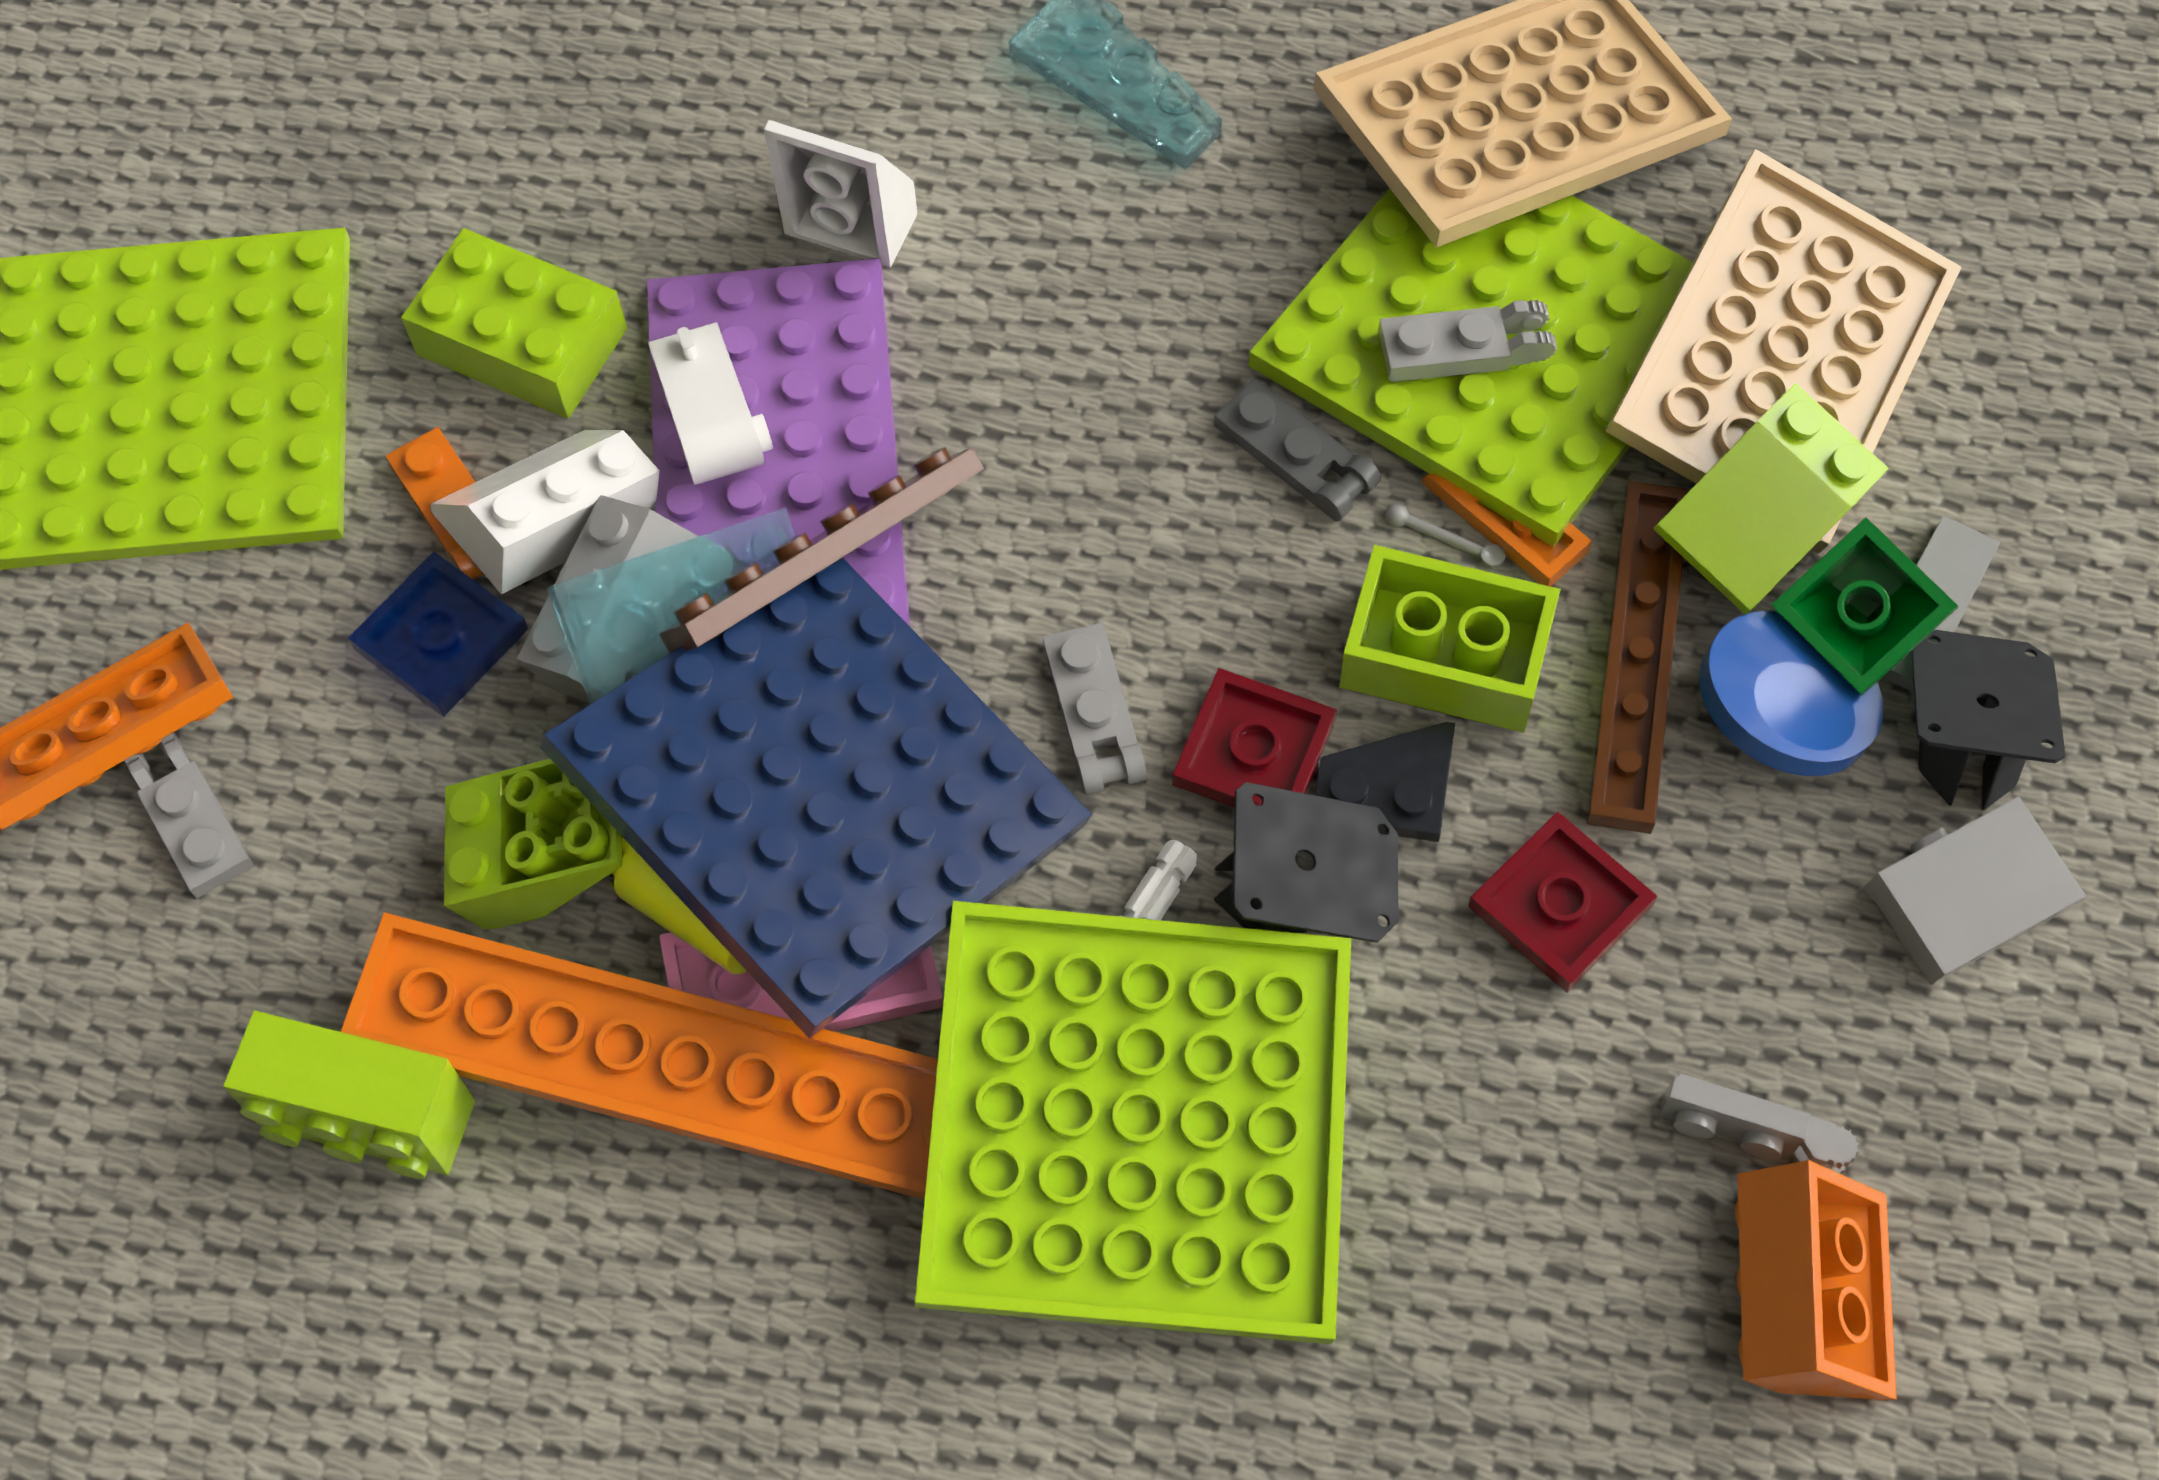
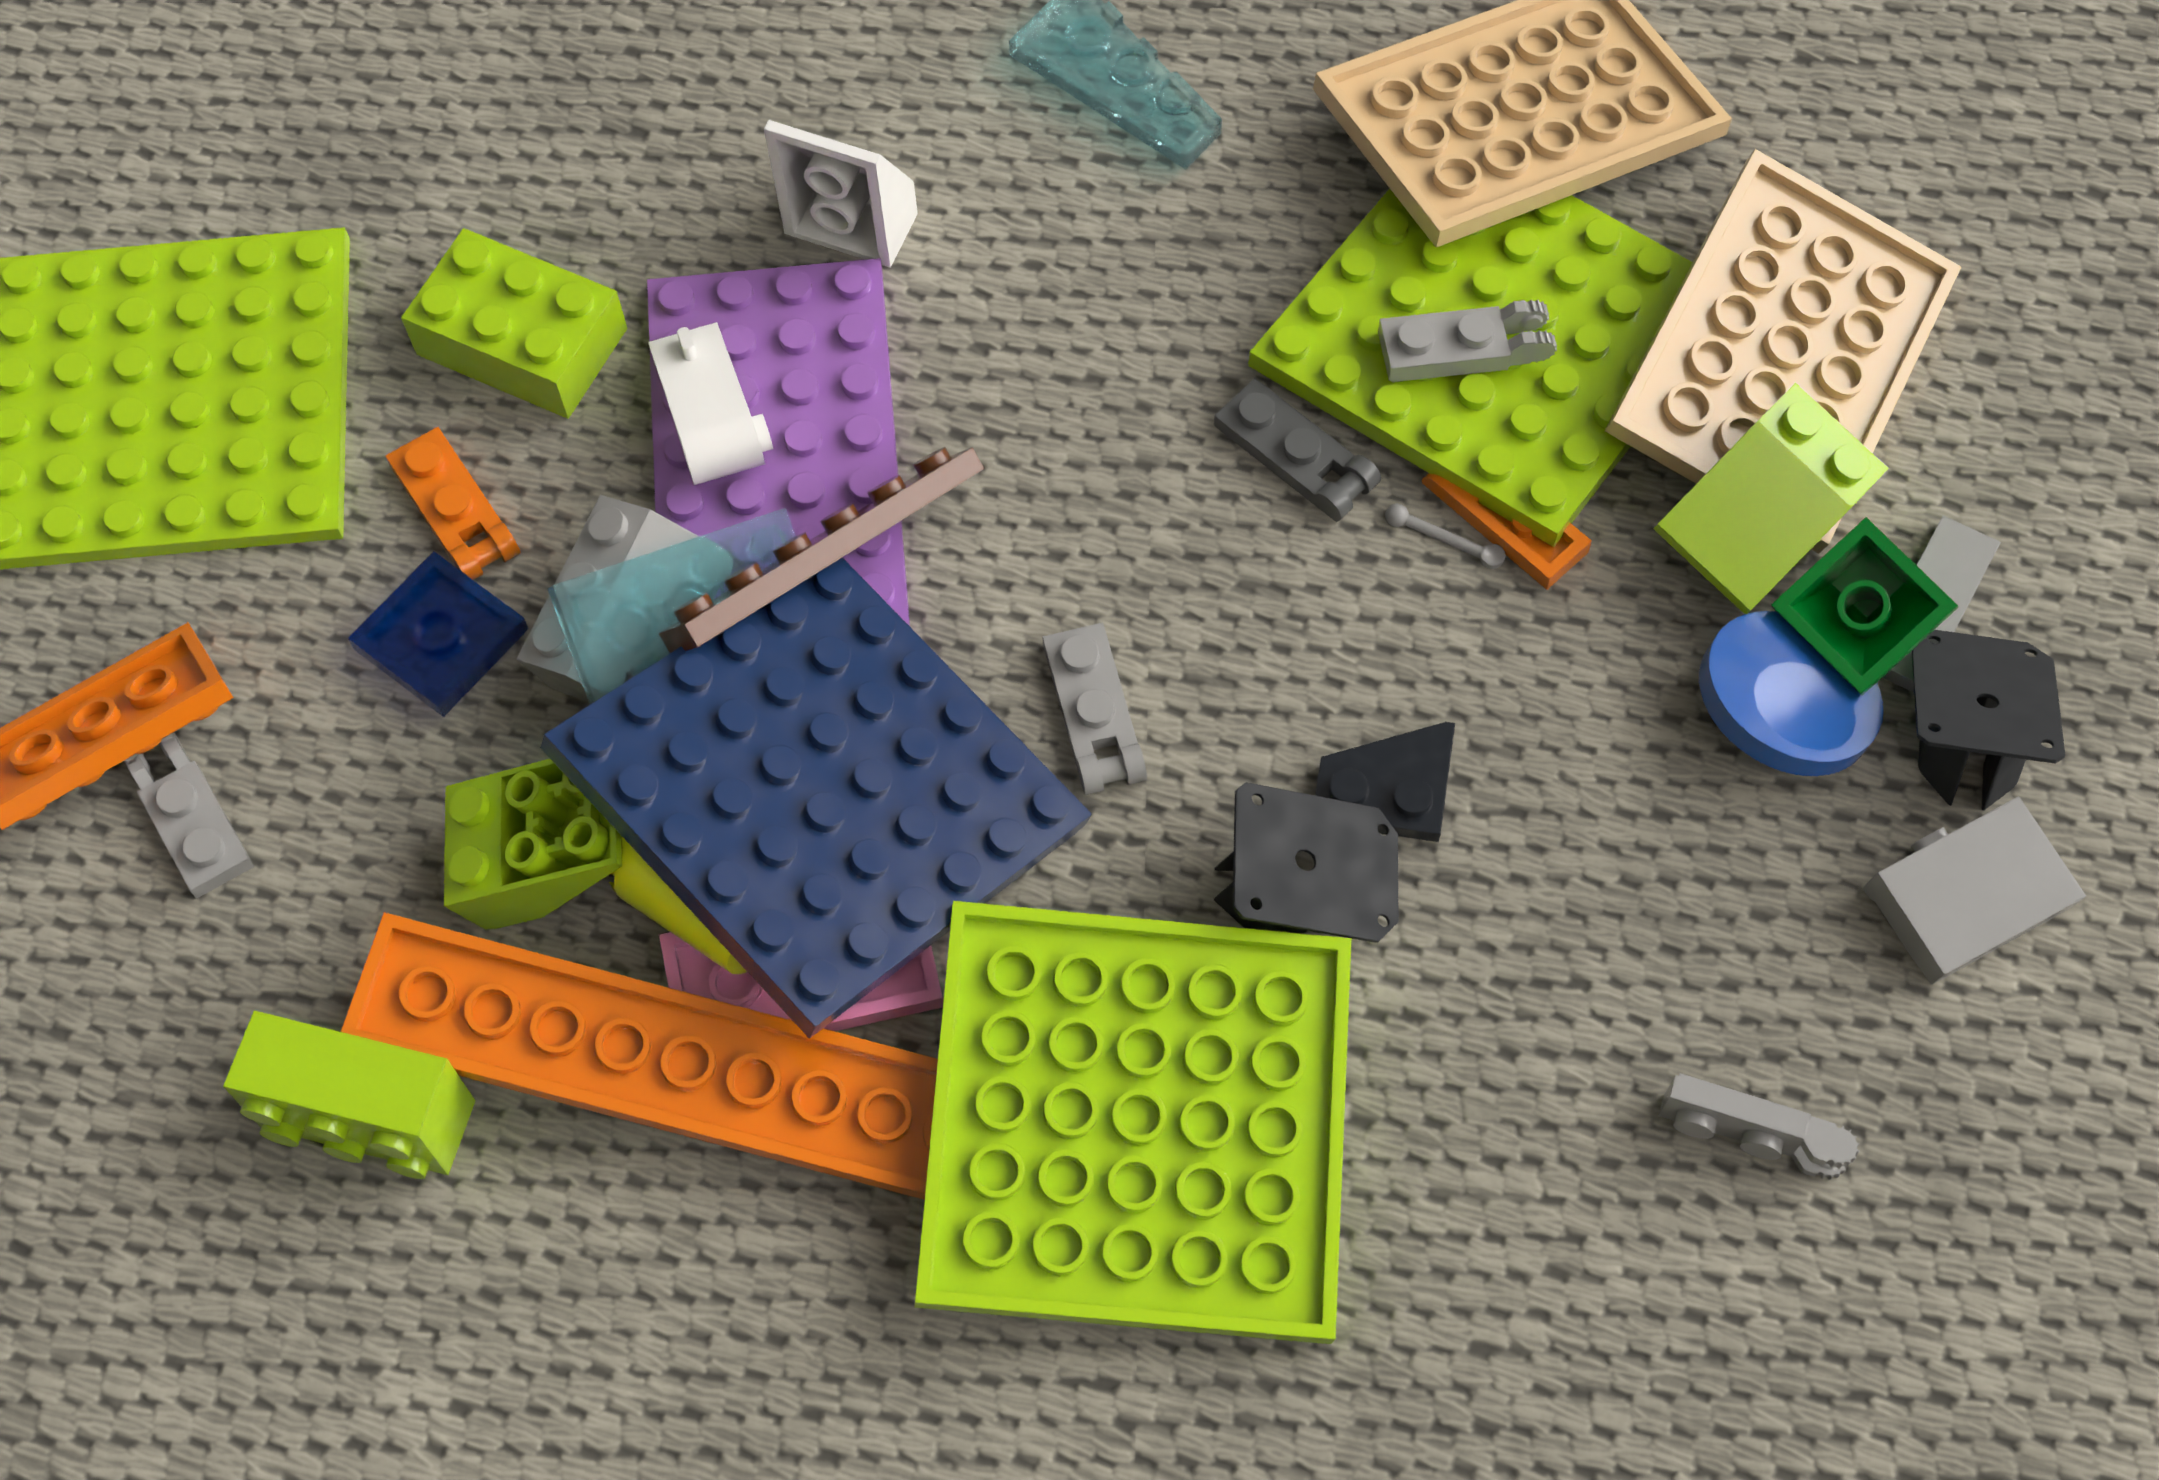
(535, 509): white slope -> none
(1161, 882): white axle -> none
(1252, 737): dark red plate -> none
(1448, 638): lime brick -> none
(1562, 901): dark red plate -> none
(1637, 665): reddish brown plate -> none
(1814, 1283): orange slope -> none

